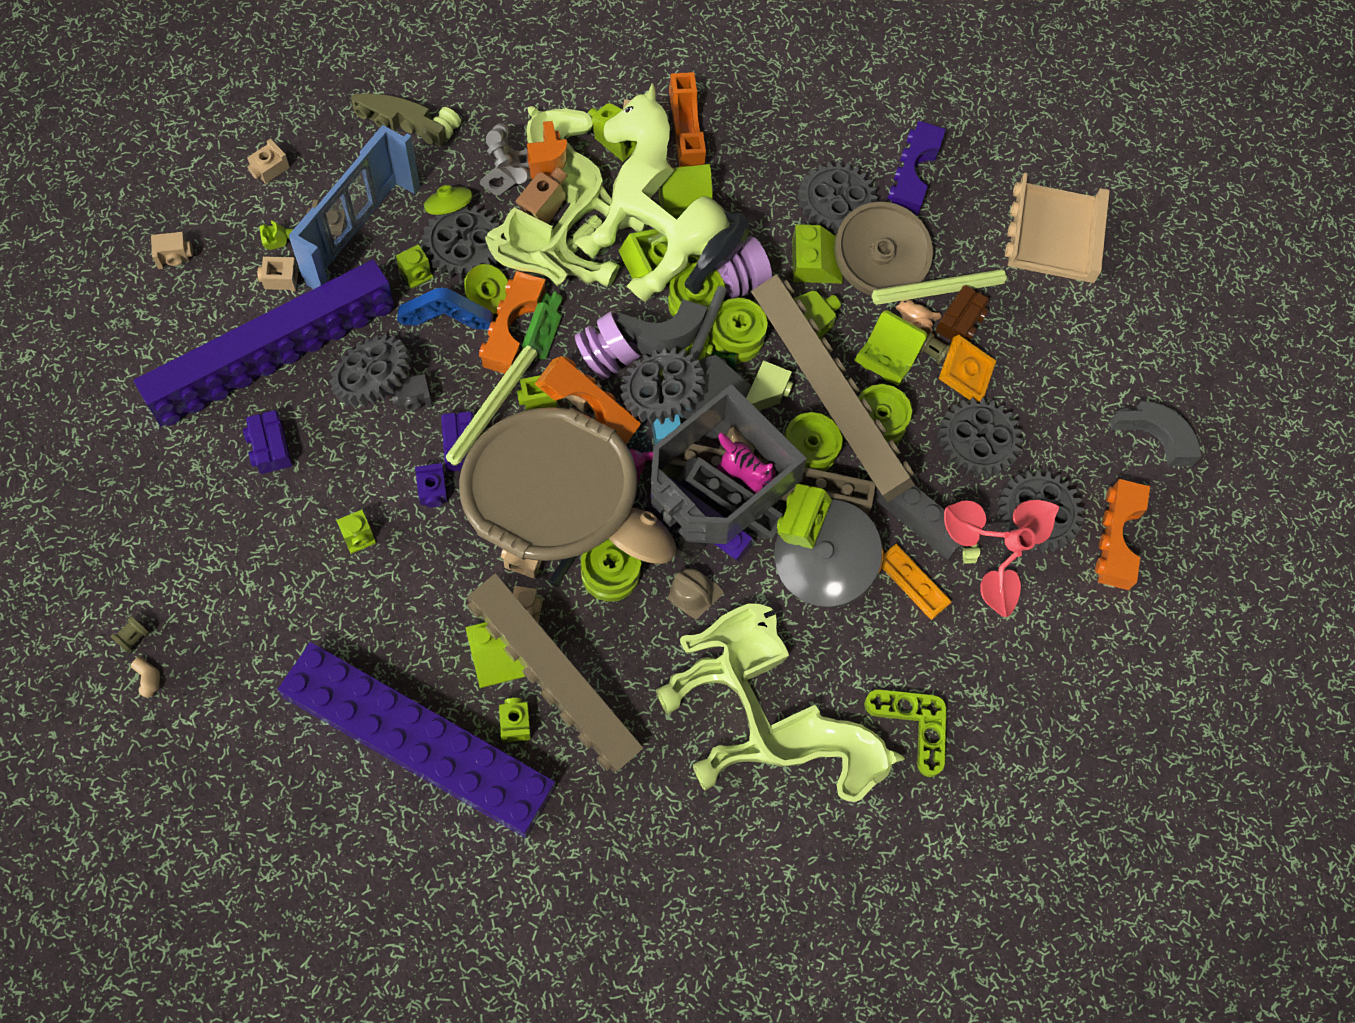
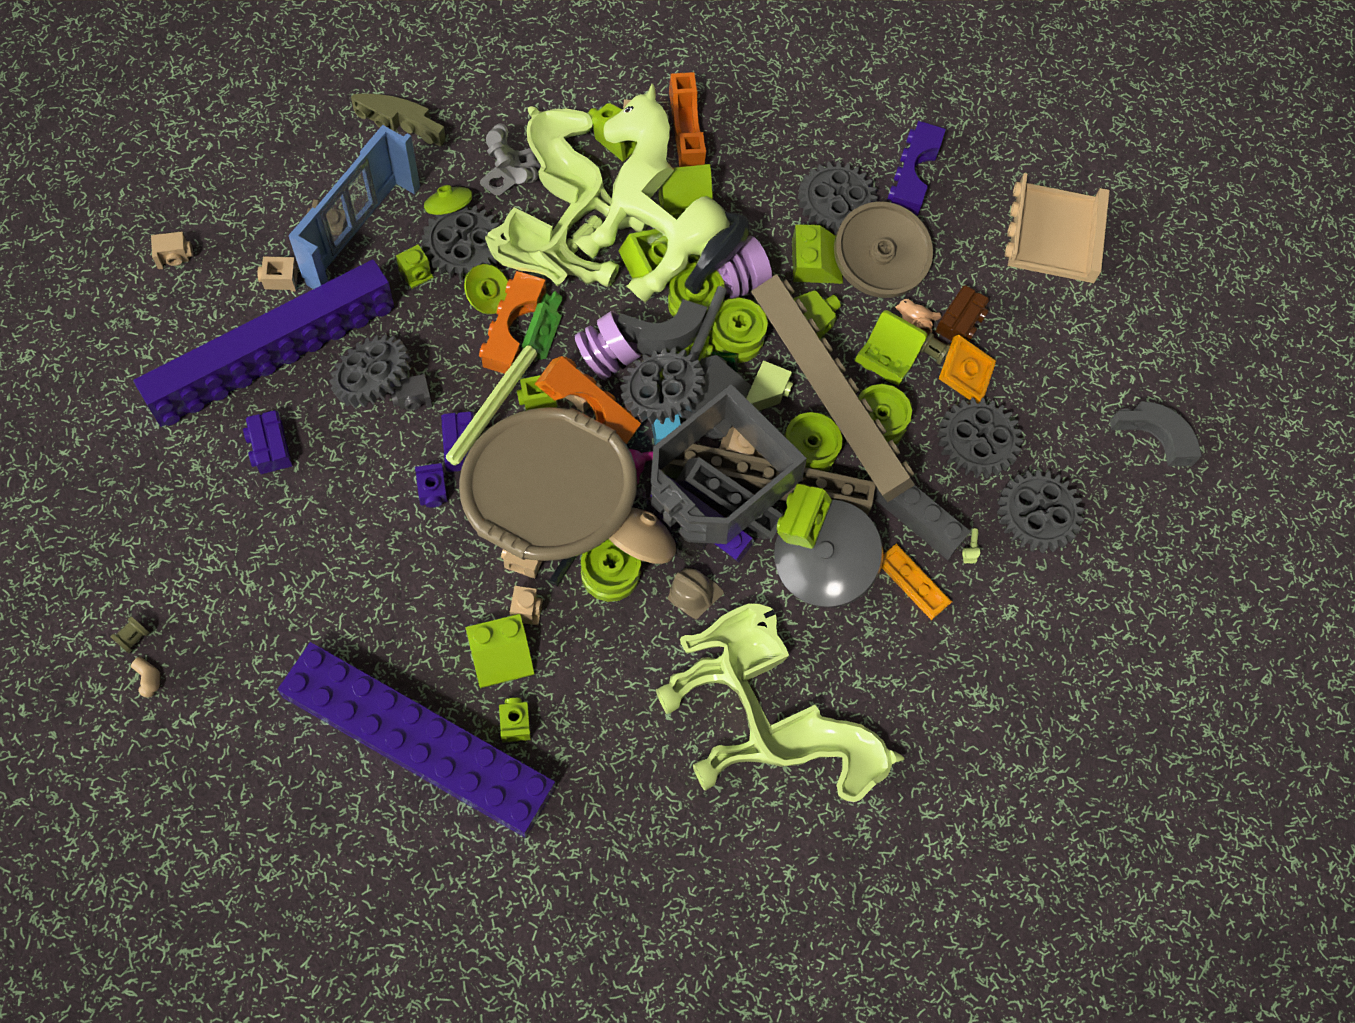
(268, 162): tan brick -> none
(274, 236): lime piece -> none
(356, 531): lime brick -> none
(447, 302): blue beam -> none
(449, 120): yellowish green wheel -> none
(543, 195): medium nougat torso -> none
(548, 154): orange brick -> none
(554, 673): dark tan brick -> none
(741, 463): dark pink animal -> none
(925, 719): lime beam -> none
(938, 286): yellowish green axle -> none
(1035, 523): coral plant -> none
(1118, 563): orange arch -> none

